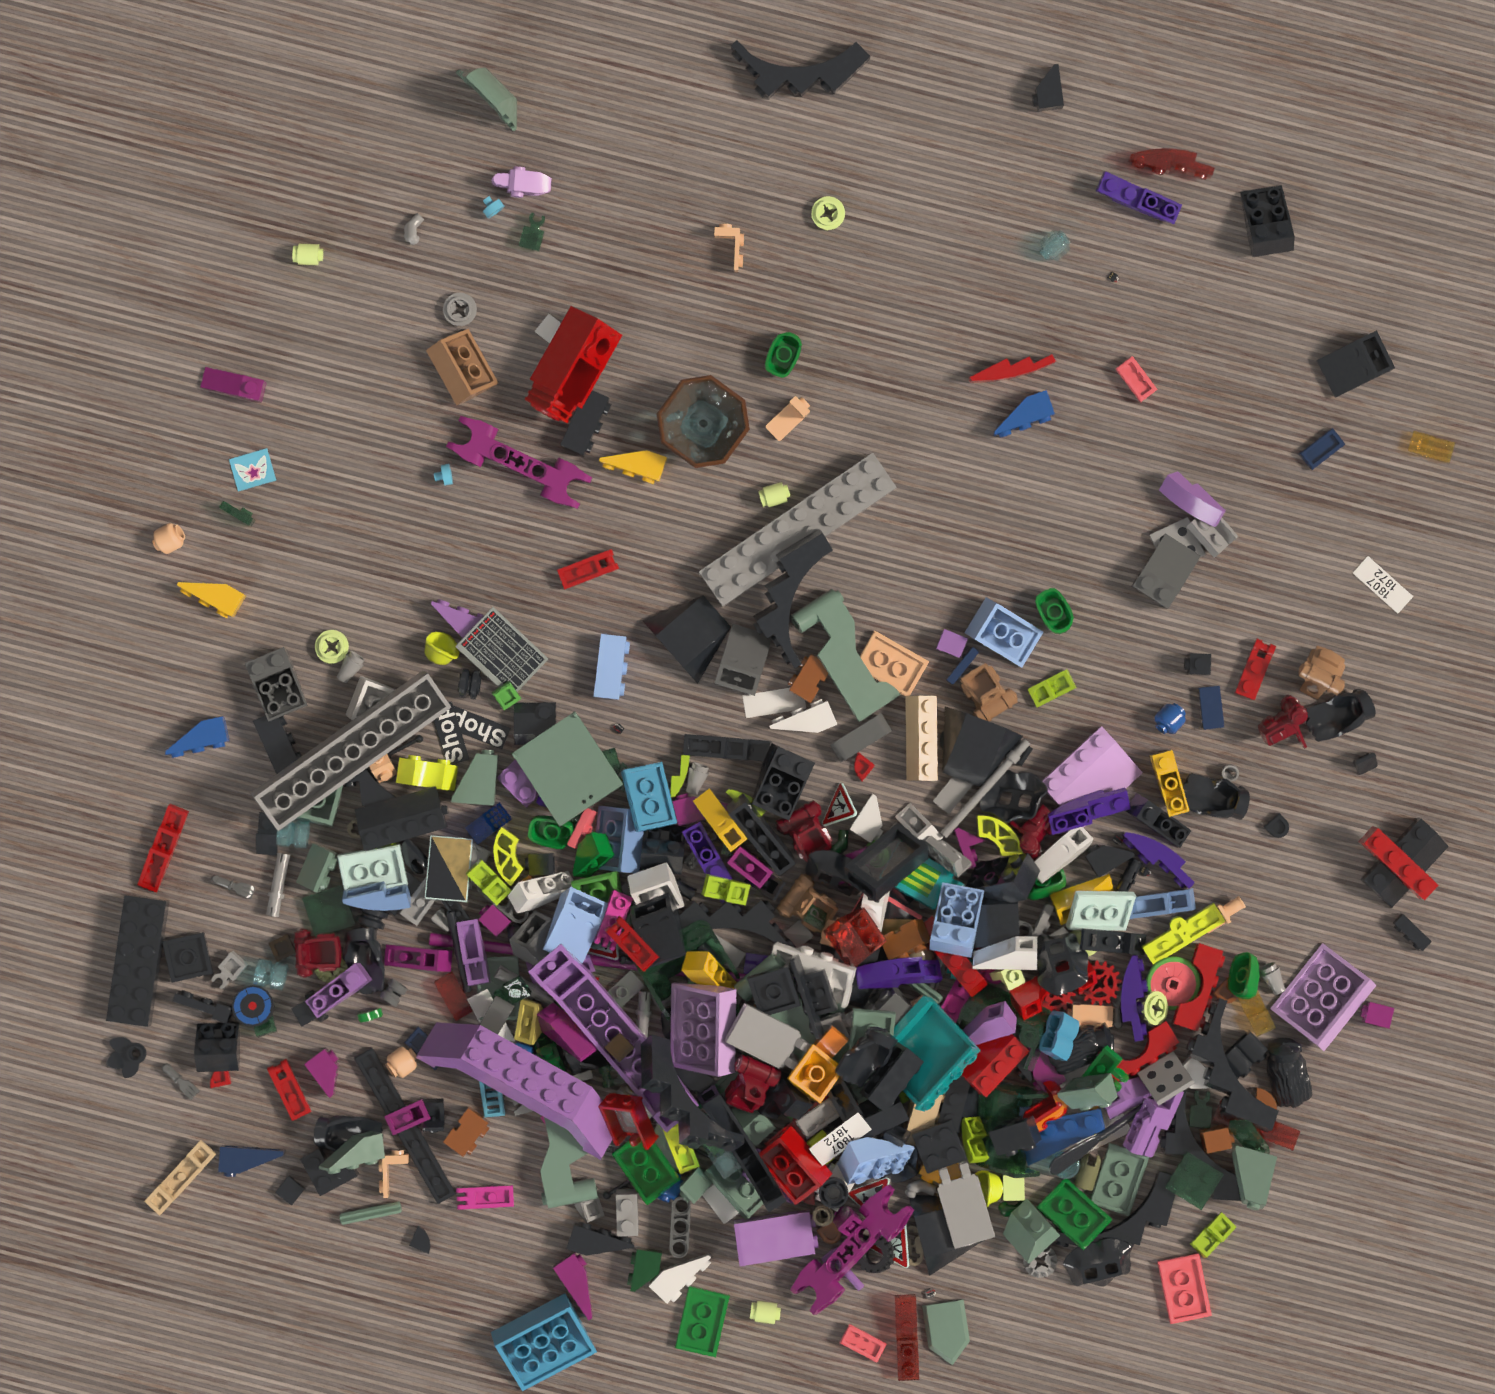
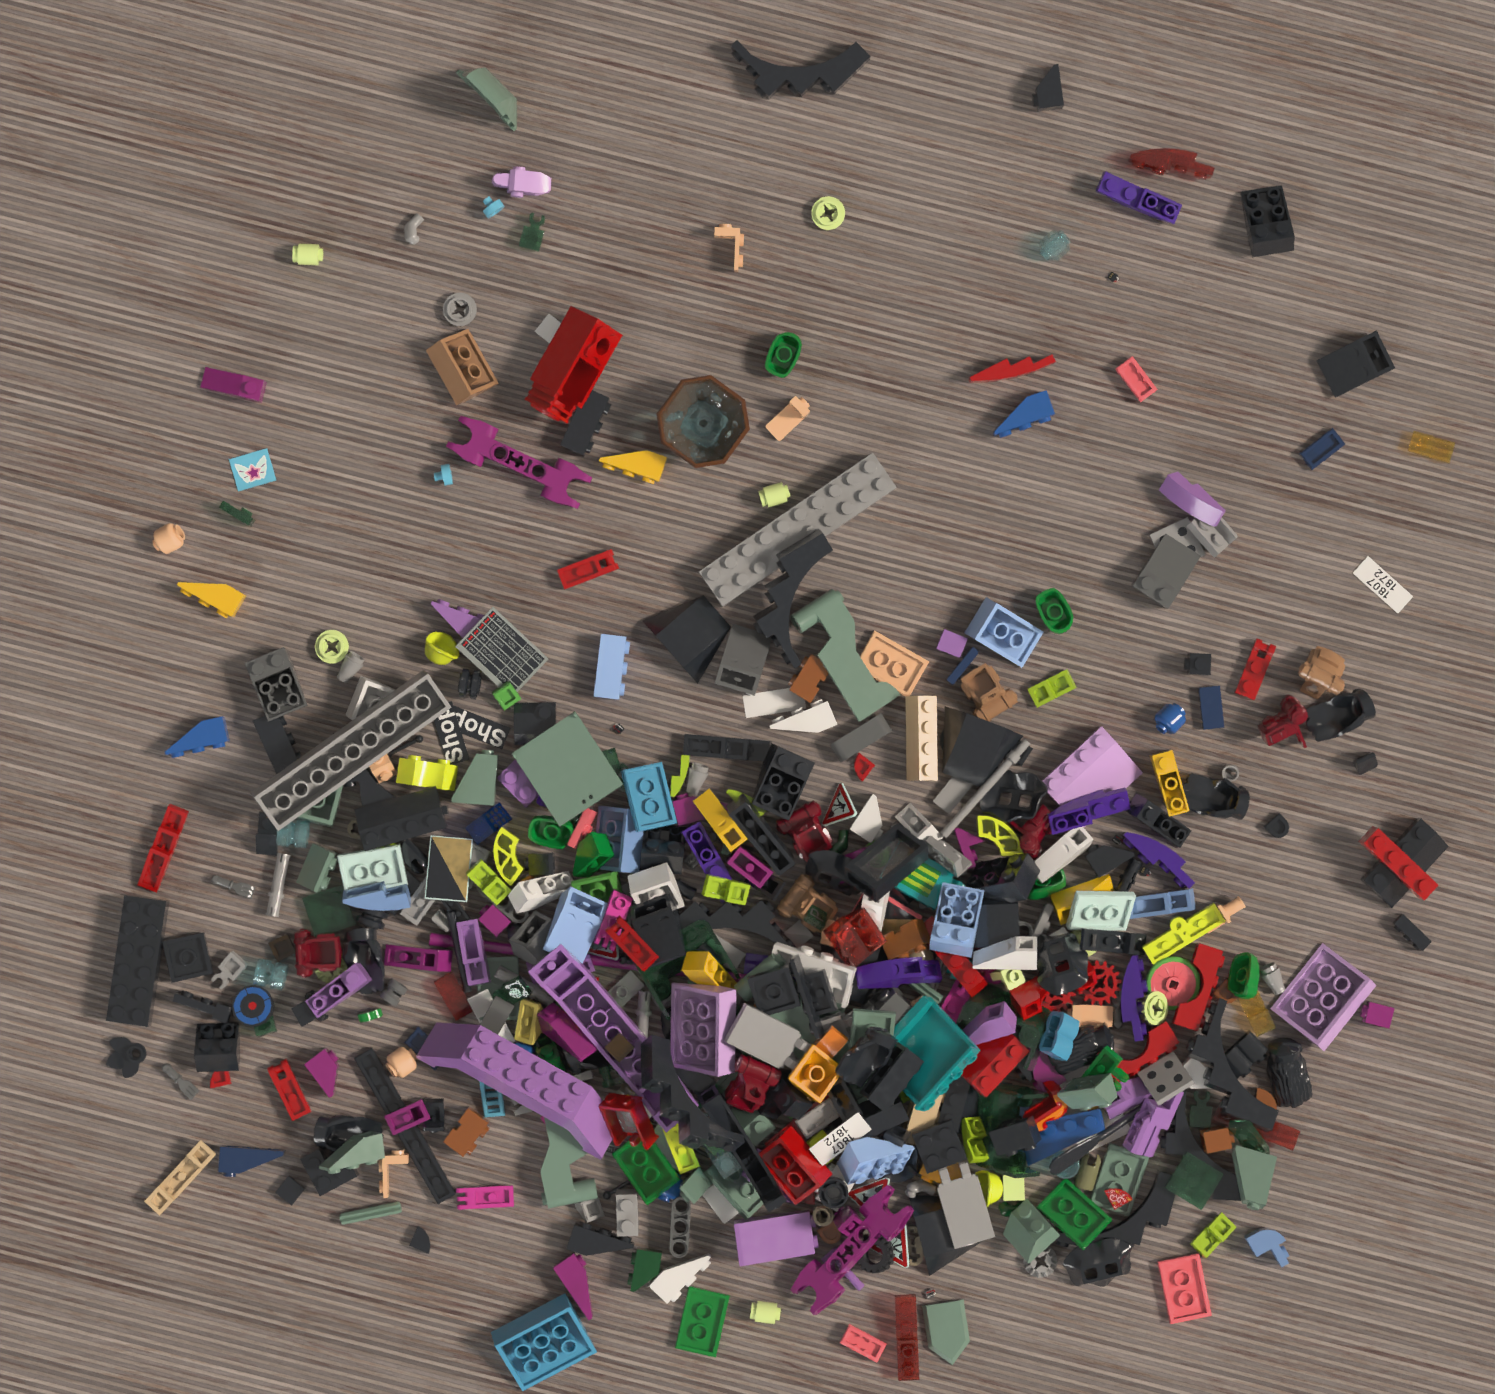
(1117, 1197): none -> red tile
(1268, 1239): none -> medium blue brick

